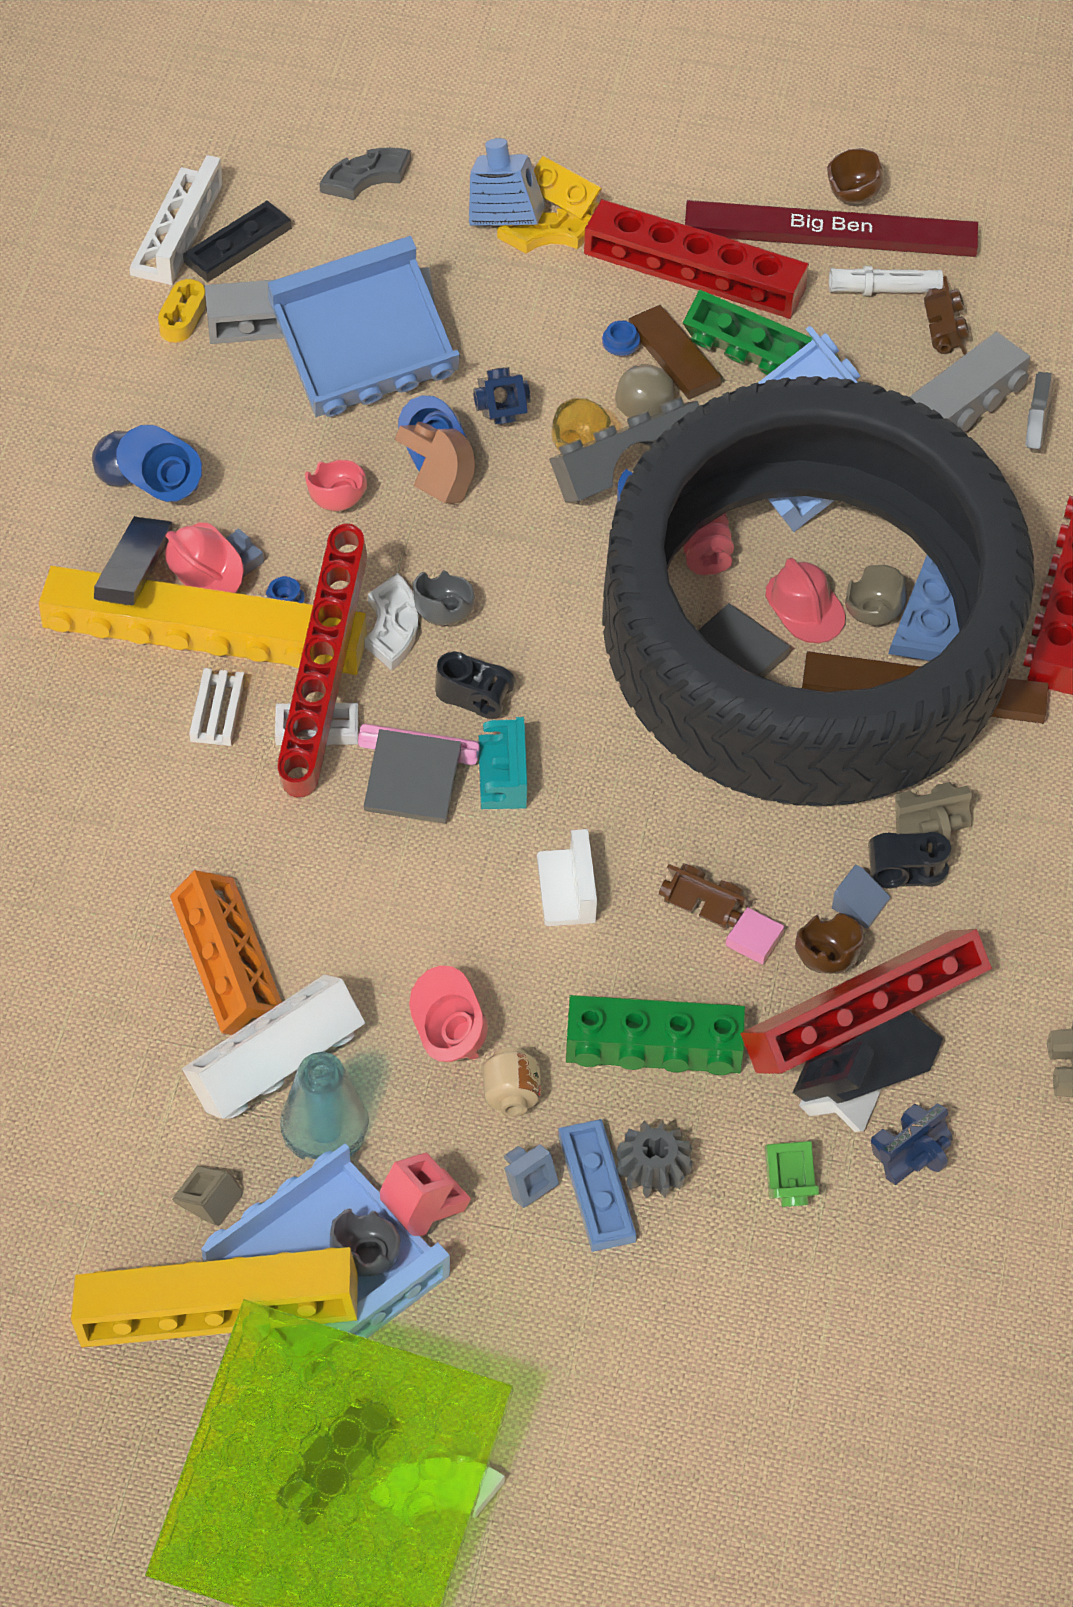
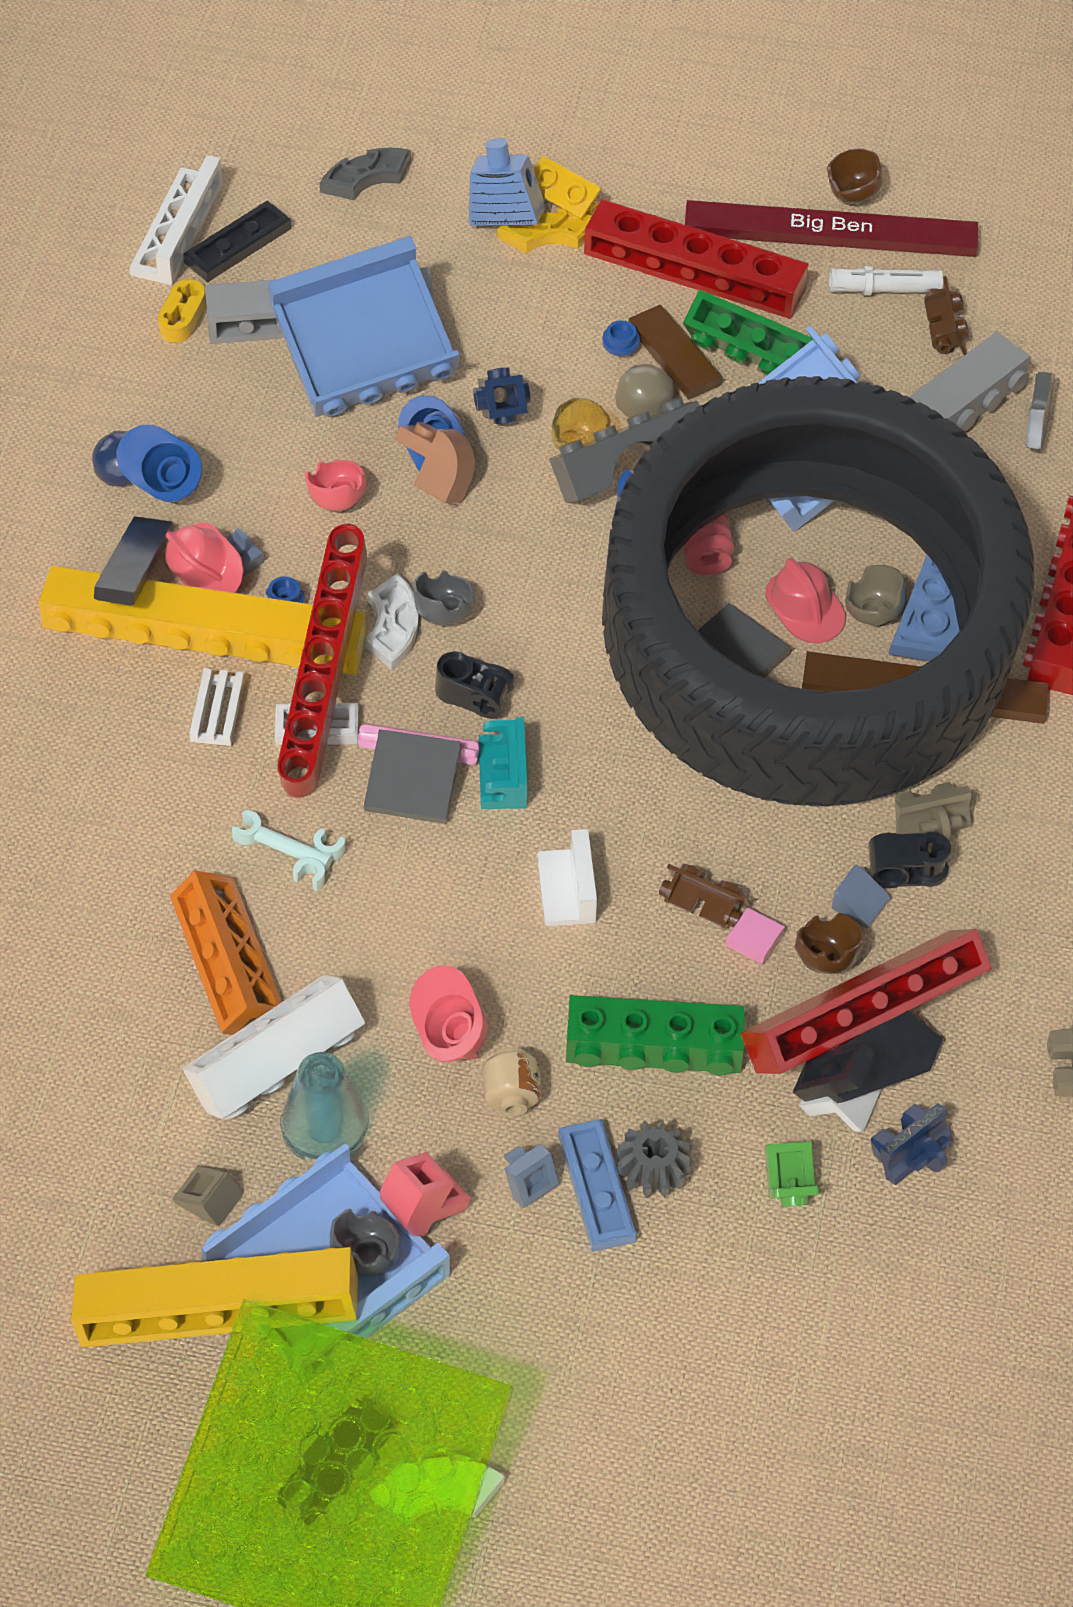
(311, 859): none -> light aqua bar

